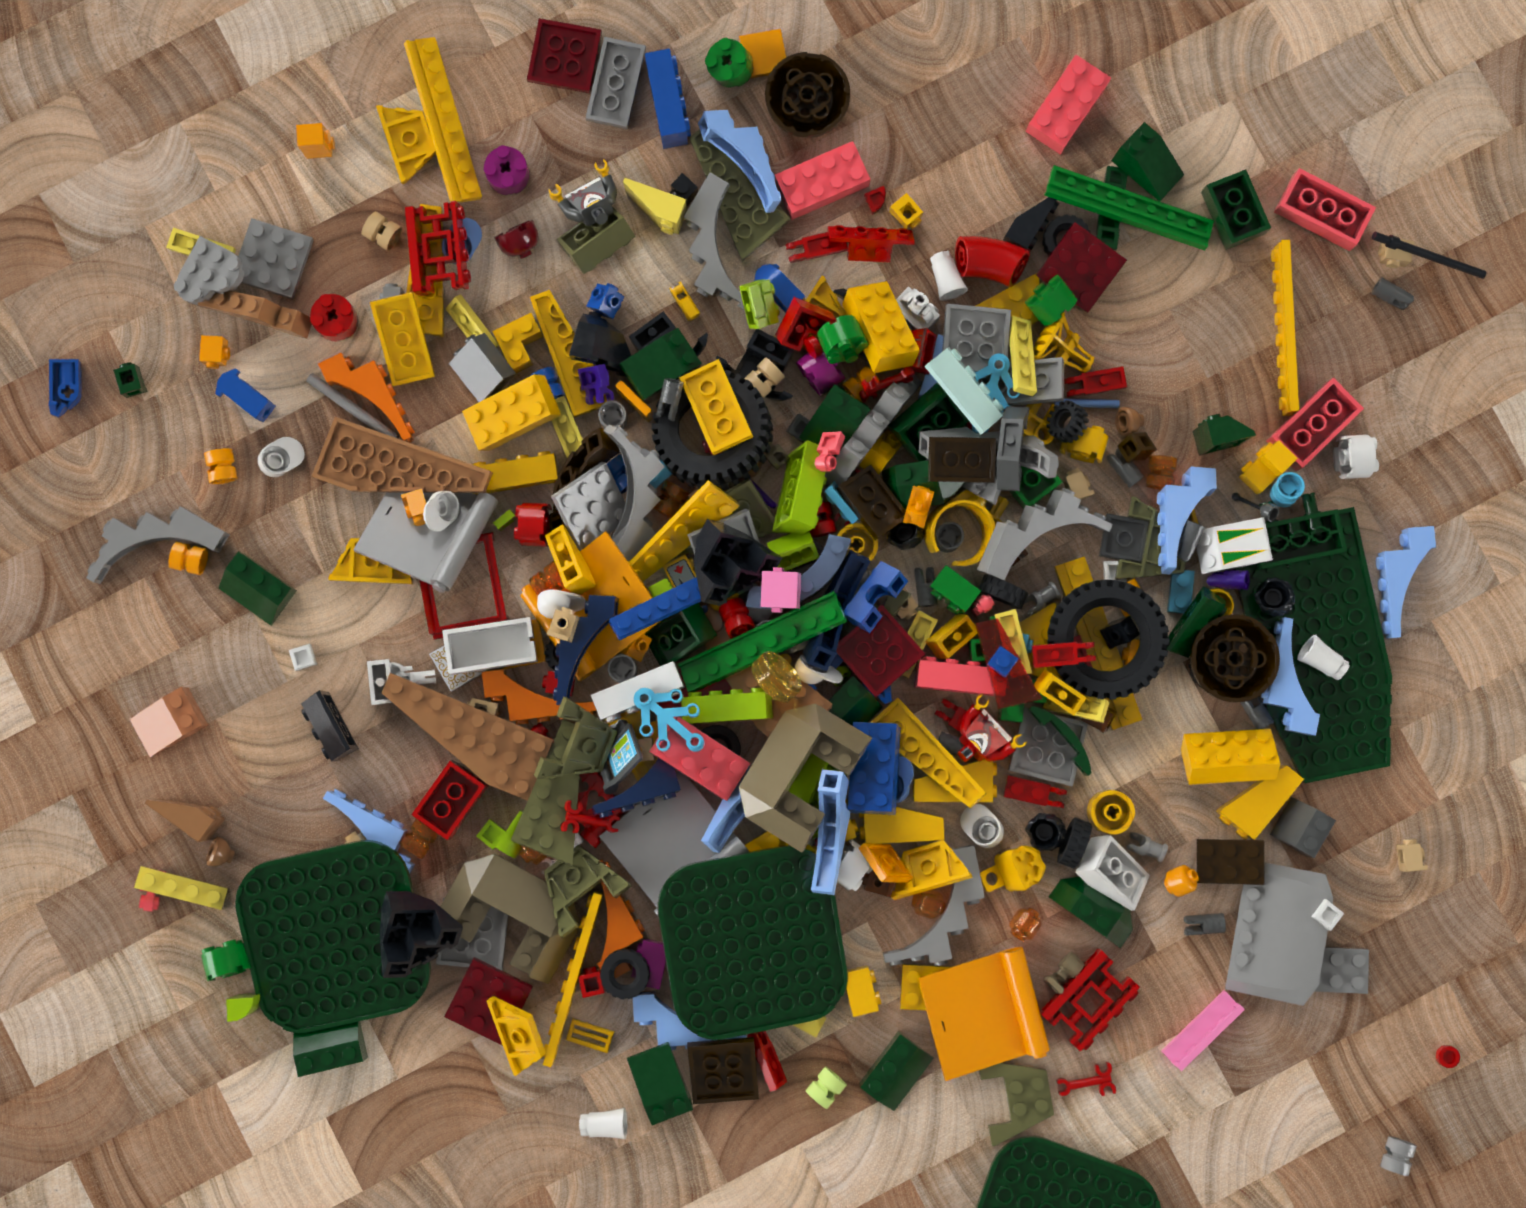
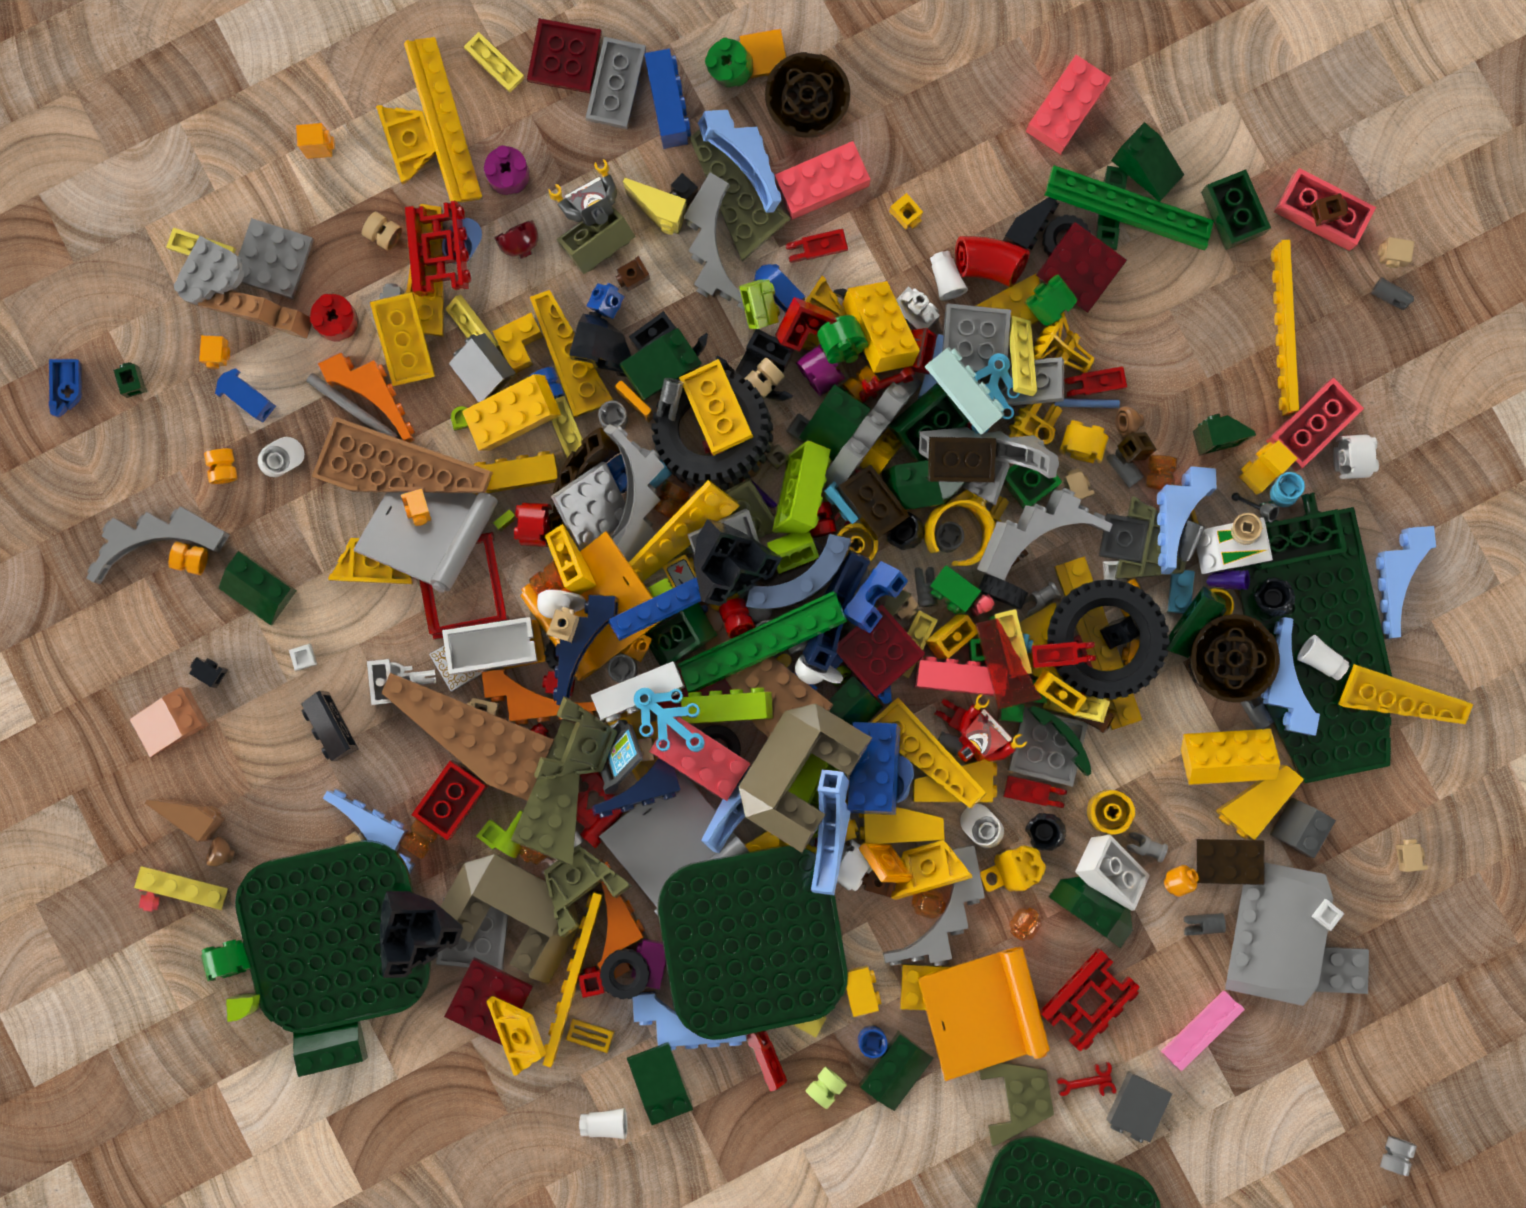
(207, 671): none -> black brick
(441, 510): white cap -> none
(458, 419): none -> lime tile
(494, 62): none -> light yellow plate
(573, 818): red bar -> none
(595, 382): dark purple plate -> none
(641, 274): none -> reddish brown brick
(686, 304): yellow bar -> none
(723, 1070): dark brown plate -> none
(776, 676): clear yellow wheel -> none
(780, 590): bright pink plate -> none
(813, 346): red tile -> none
(829, 445): coral plate -> none
(870, 243): red bracket -> none
(872, 1041): none -> blue wheel
(875, 199): red tile -> none
(918, 506): light orange hips -> none
(1002, 661): blue plate -> none
(1009, 448): dark grey slope -> none
(1069, 967): dark tan leg -> none
(1076, 423): black tyre -> none
(1076, 841): black tyre -> none
(1138, 1108): none -> dark grey brick
(1246, 528): none -> tan wheel
(1335, 203): none -> reddish brown brick
(1387, 694): none -> yellow wing
(1394, 242): black bar -> none
(1448, 1056): red tile -> none

